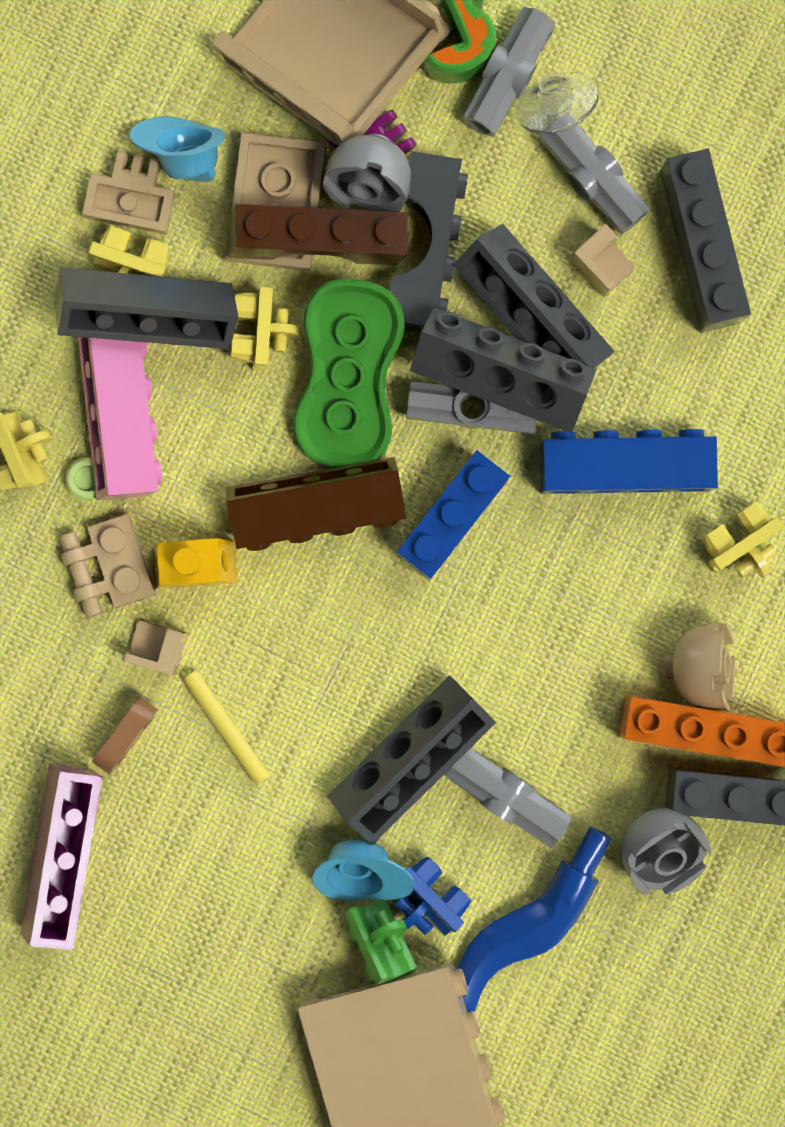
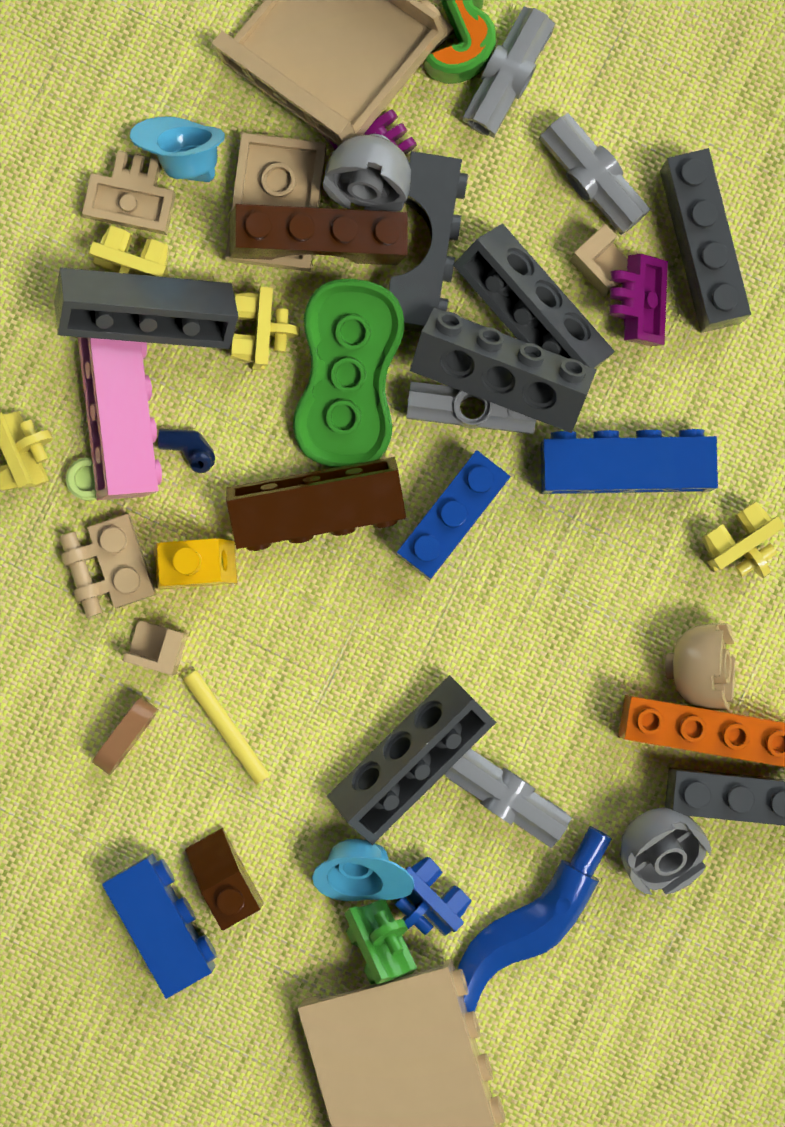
(61, 857): brick -> none
(161, 925): none -> blue brick
(191, 444): none -> dark blue arm
(223, 879): none -> reddish brown slope
(557, 102): clear dish -> none
(641, 299): none -> magenta hinge

